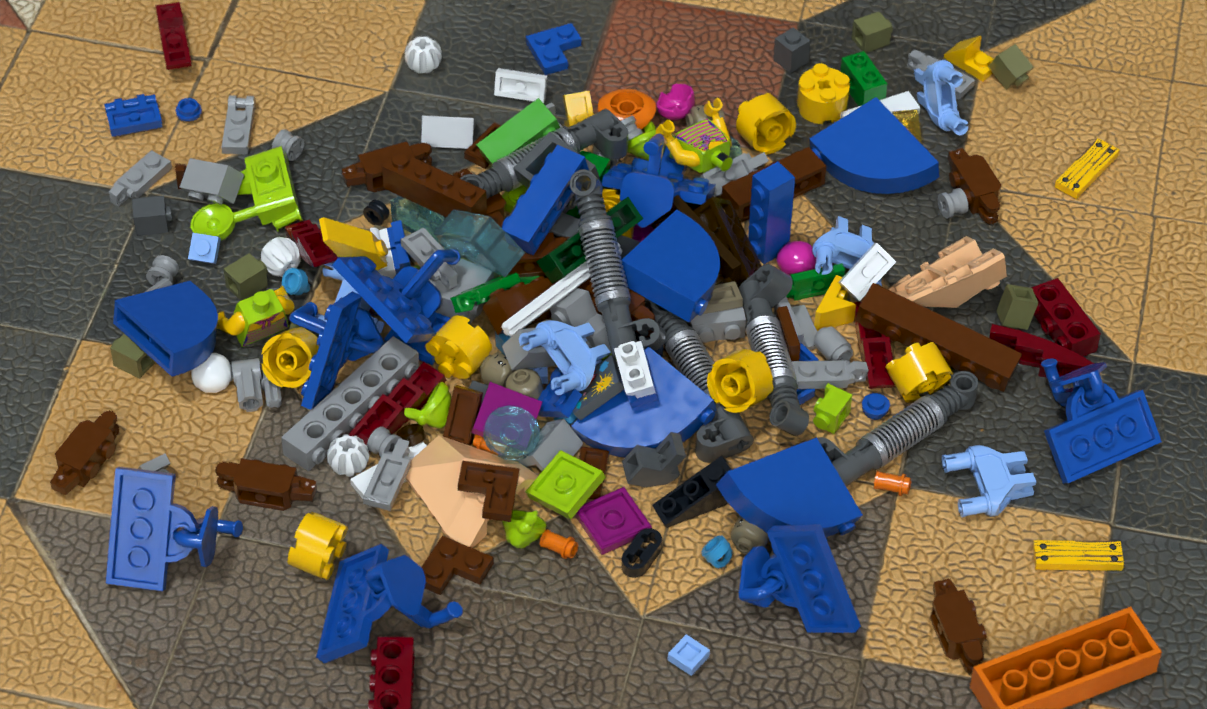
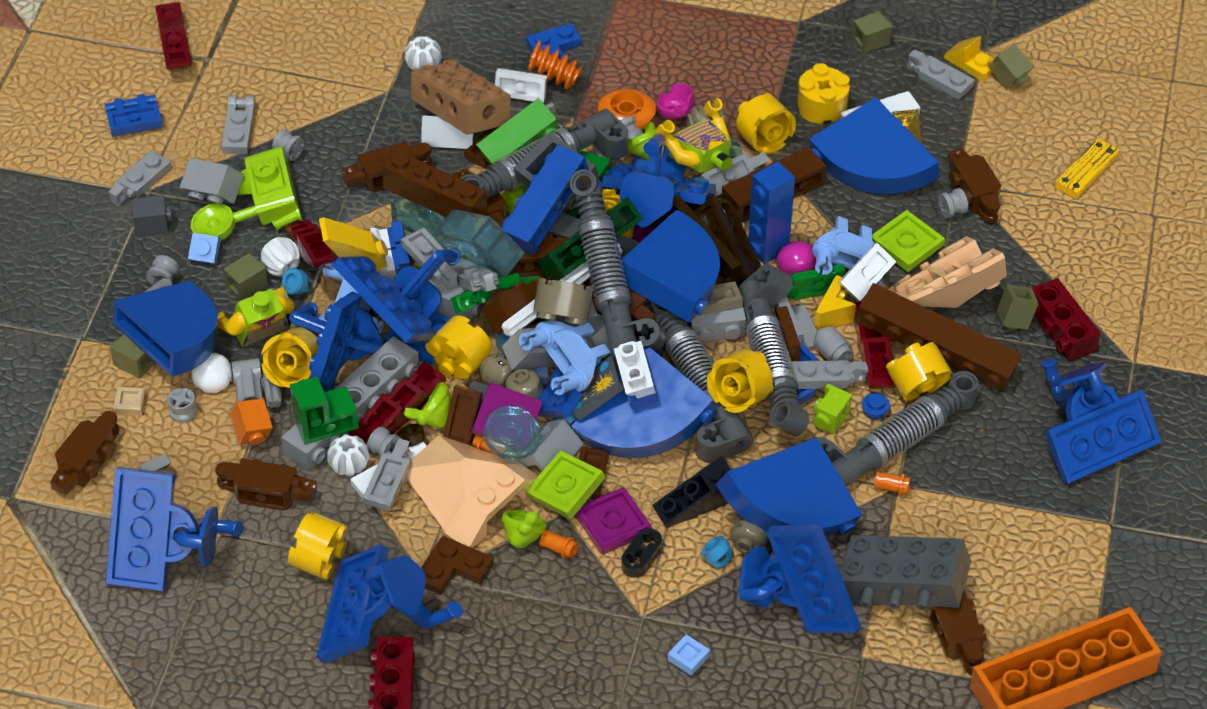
(129, 401): none -> tan tile
(180, 170): reddish brown tile -> none
(181, 405): none -> light grey wheel
(188, 109): blue plate -> none
(251, 421): none -> orange brick
(320, 413): none -> green brick
(376, 212): black bush -> none
(460, 96): none -> medium nougat brick
(478, 278): none -> light grey hinge
(497, 484): reddish brown plate -> none
(554, 66): none -> orange piece
(564, 300): none -> dark tan brick
(577, 107): yellow slope -> none
(656, 466): dark grey brick -> none
(791, 50): dark grey brick -> none
(864, 78): green brick -> none
(905, 571): none -> dark grey piece
(908, 240): none -> lime plate
(939, 95): light blue connector -> none
(997, 476): light blue connector -> none
(1037, 349): dark red slope -> none
(1078, 555): yellow tile -> none

